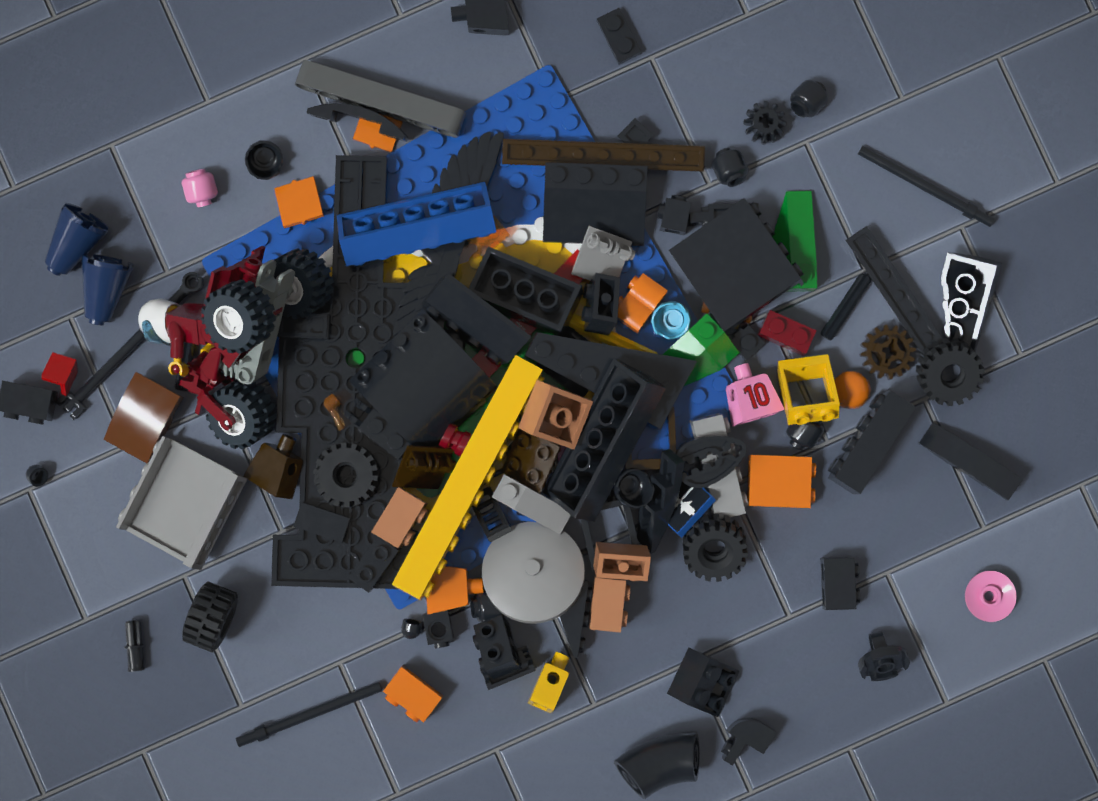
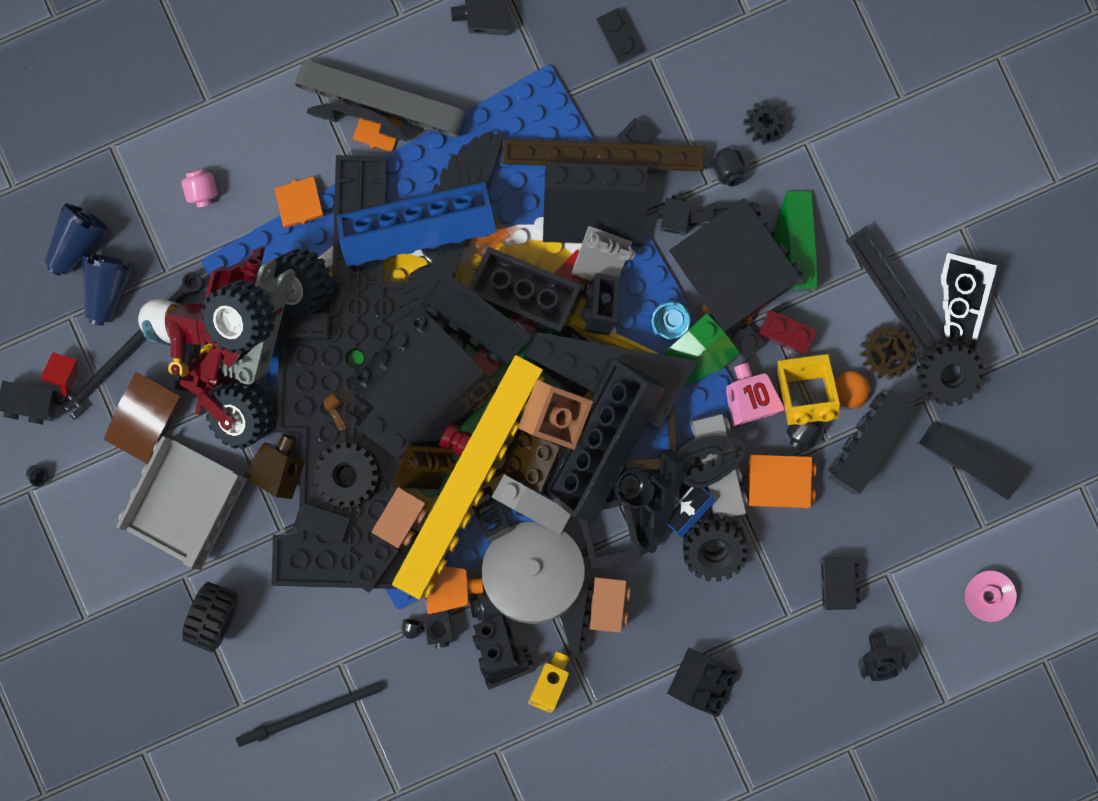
(134, 645): black axle -> none
(264, 160): black hair -> none
(412, 694): orange brick -> none
(621, 561): nougat brick -> none
(640, 302): orange brick -> none
(660, 763): black brick -> none
(748, 732): black brick -> none
(808, 98): black head -> none
(845, 306): black axle -> none
(969, 209): black bar -> none

